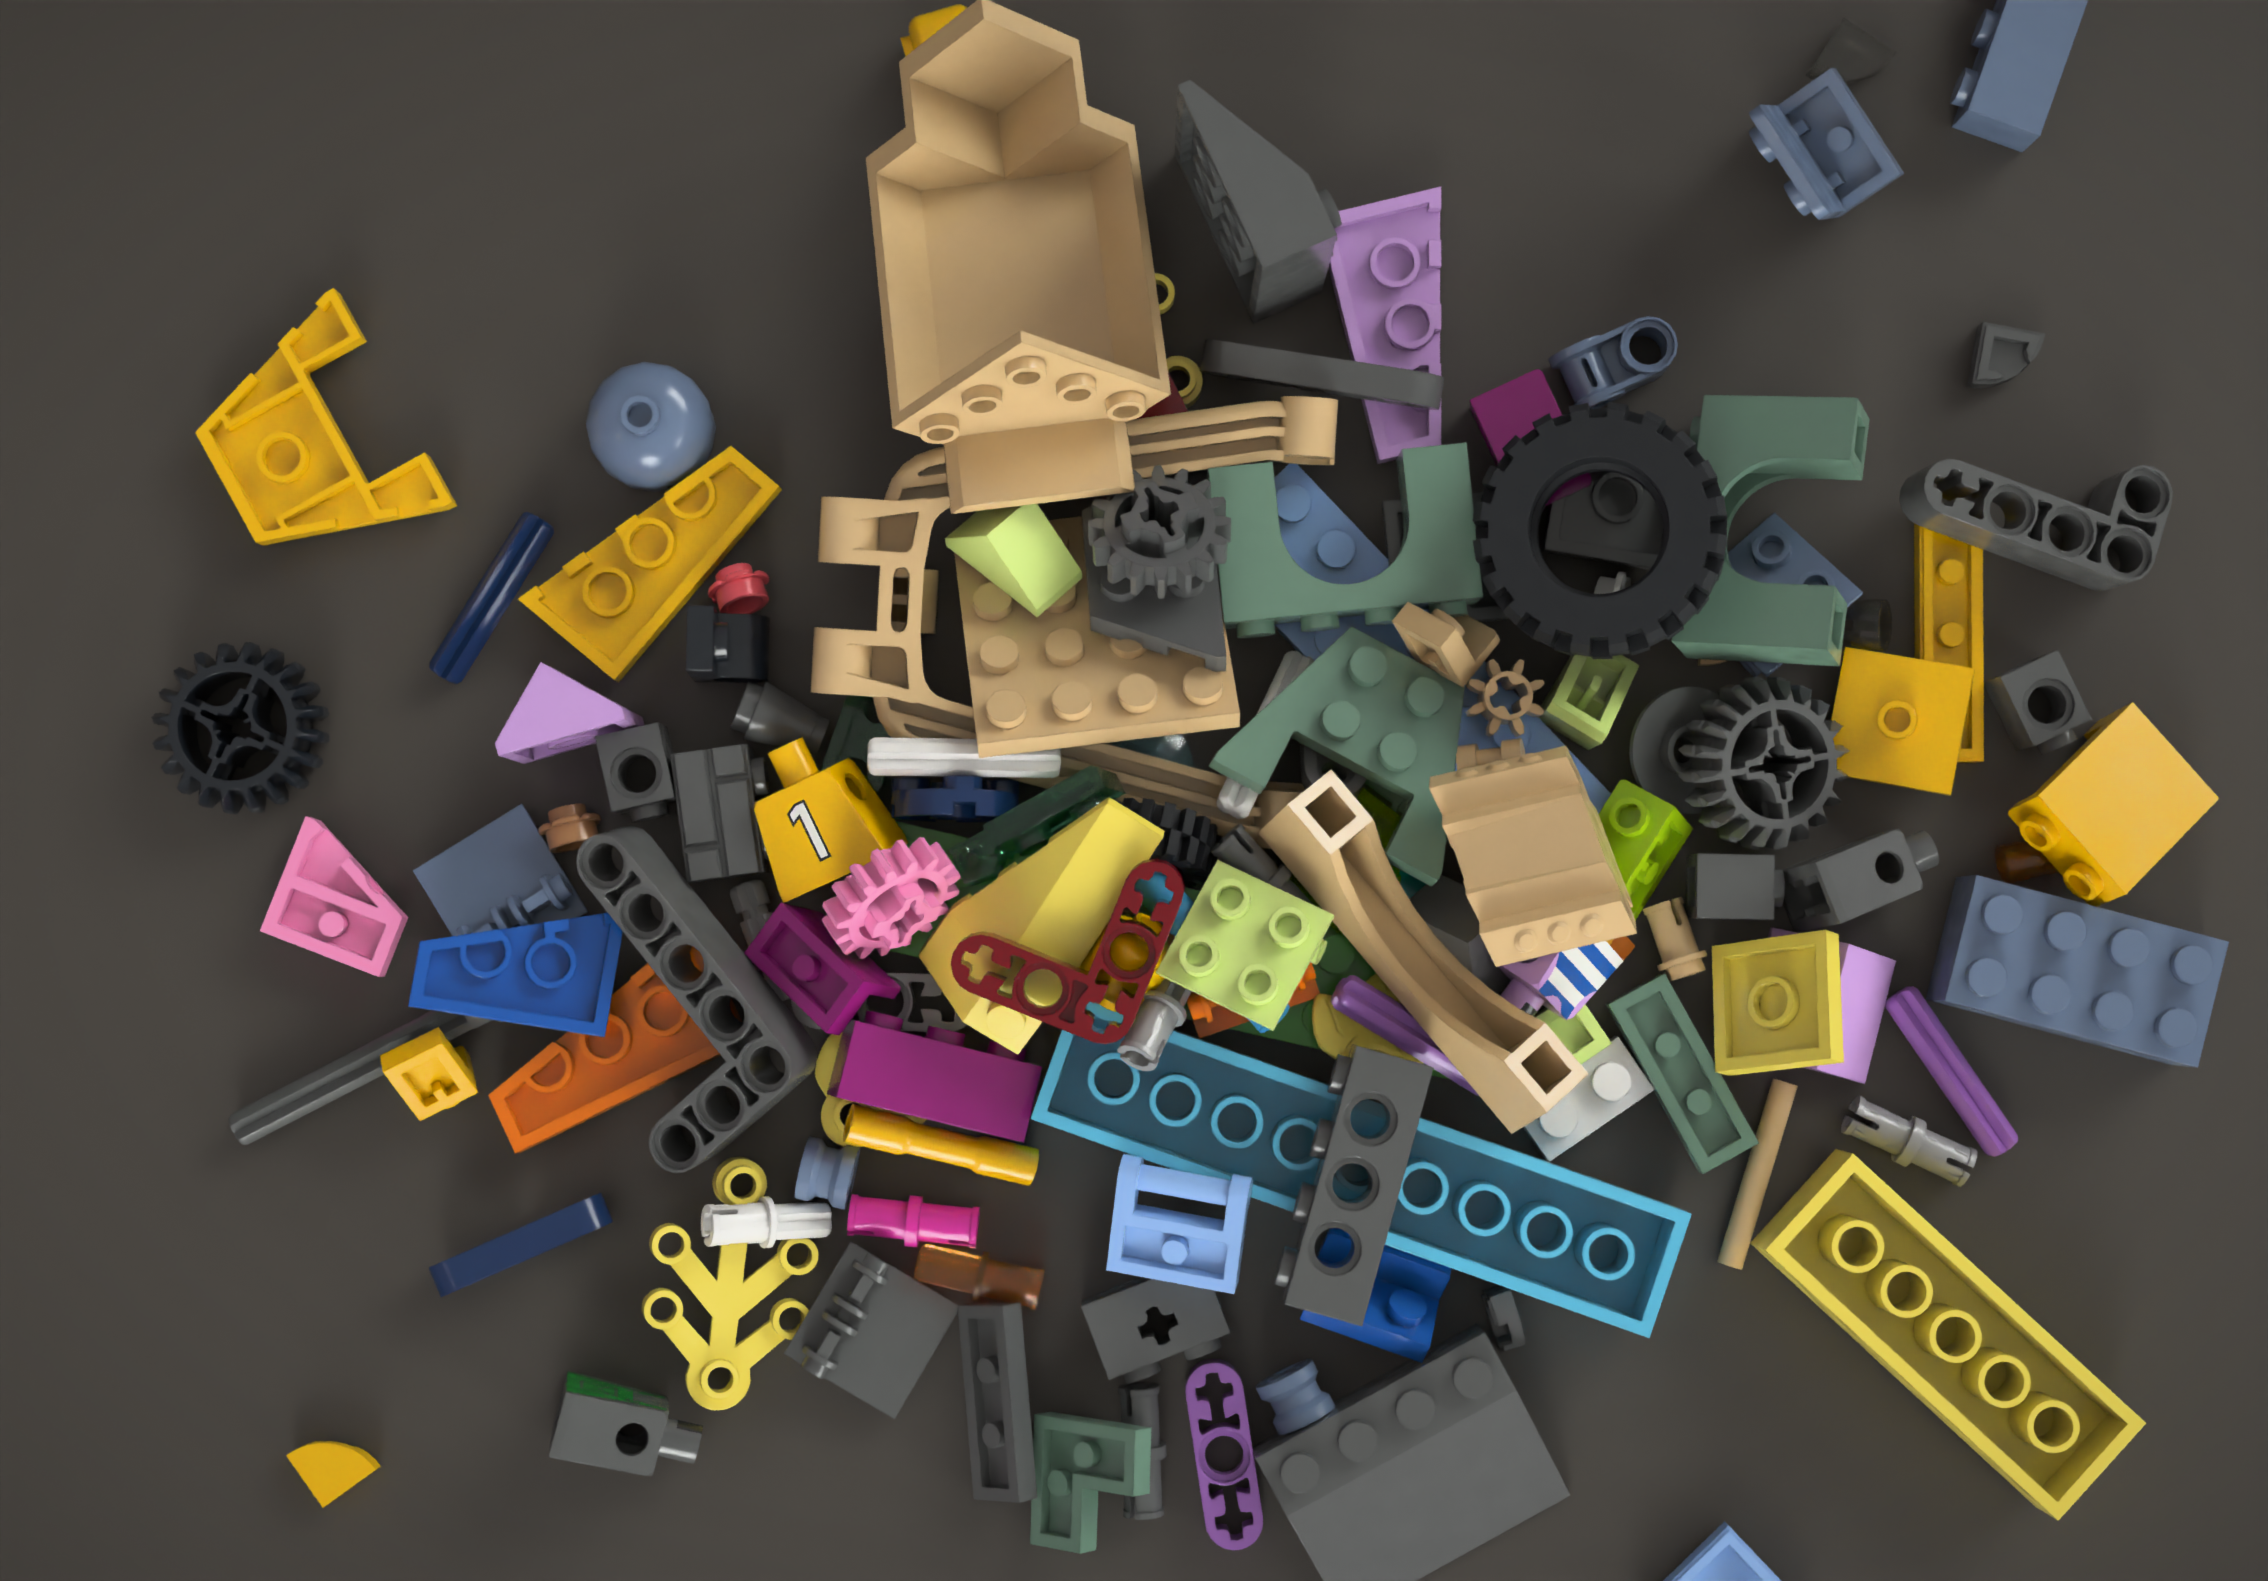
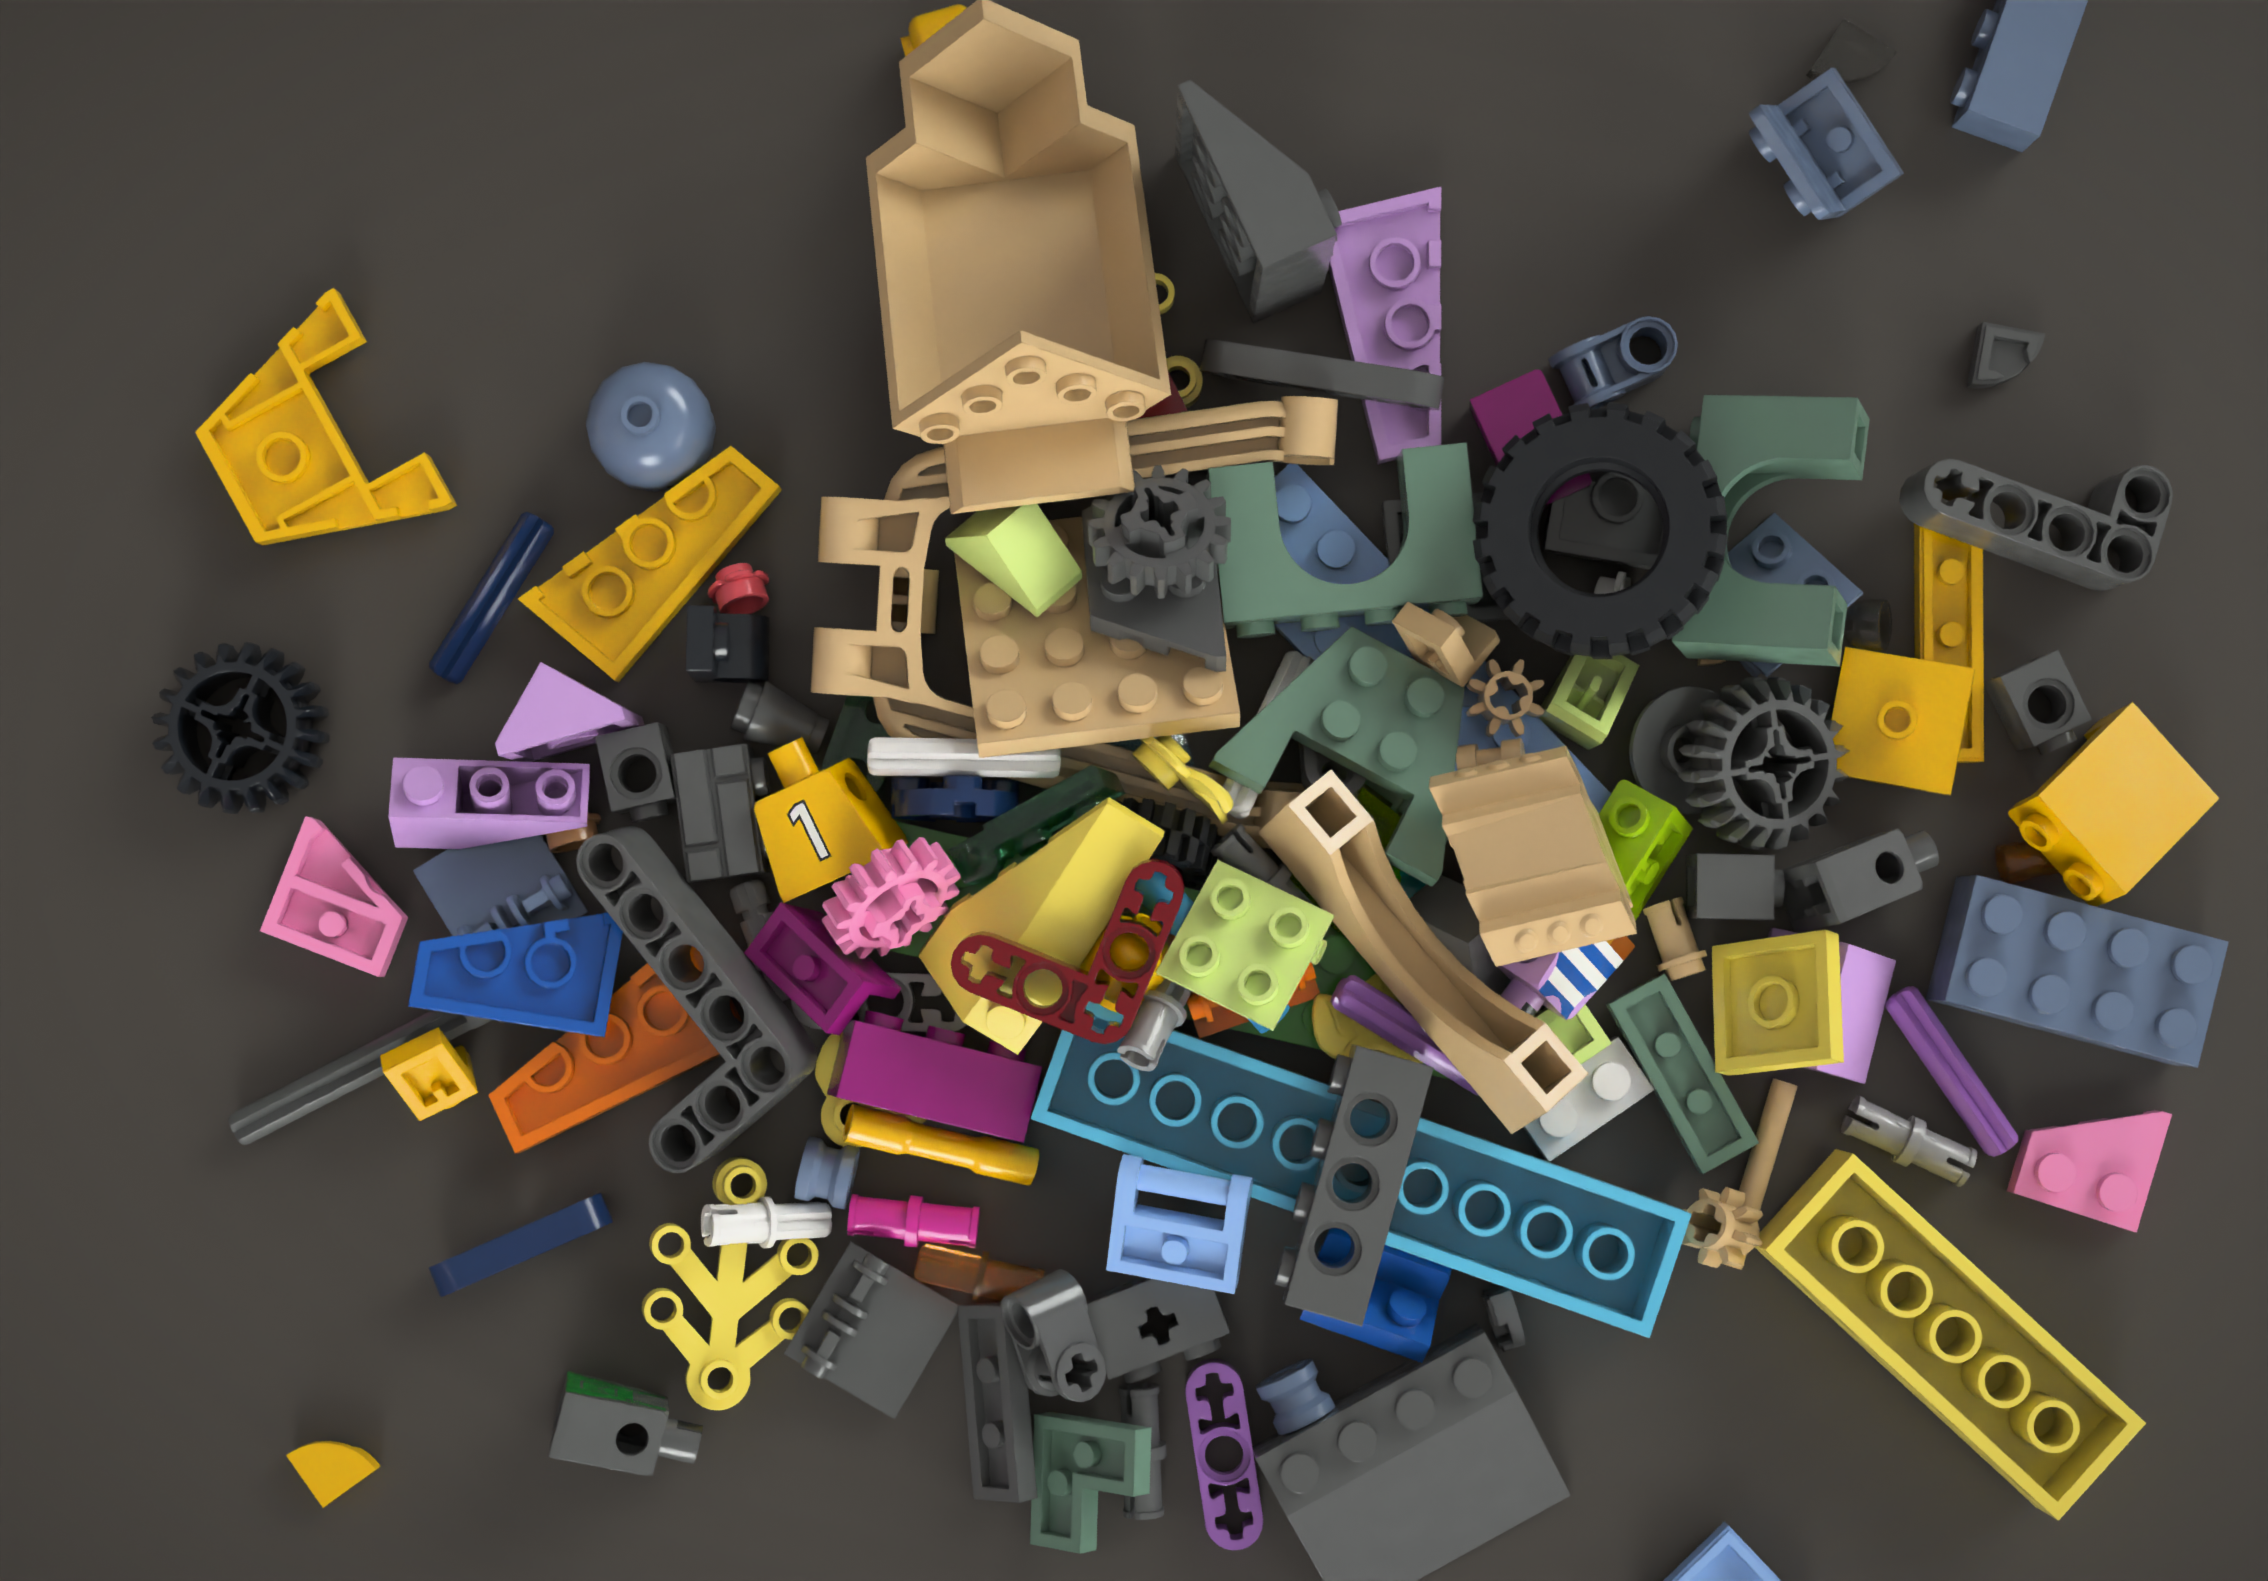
(483, 801): none -> lavender slope
(1050, 1333): none -> dark grey piece
(1166, 764): none -> light yellow plate
(1722, 1227): none -> tan gear
(2093, 1166): none -> bright pink wing

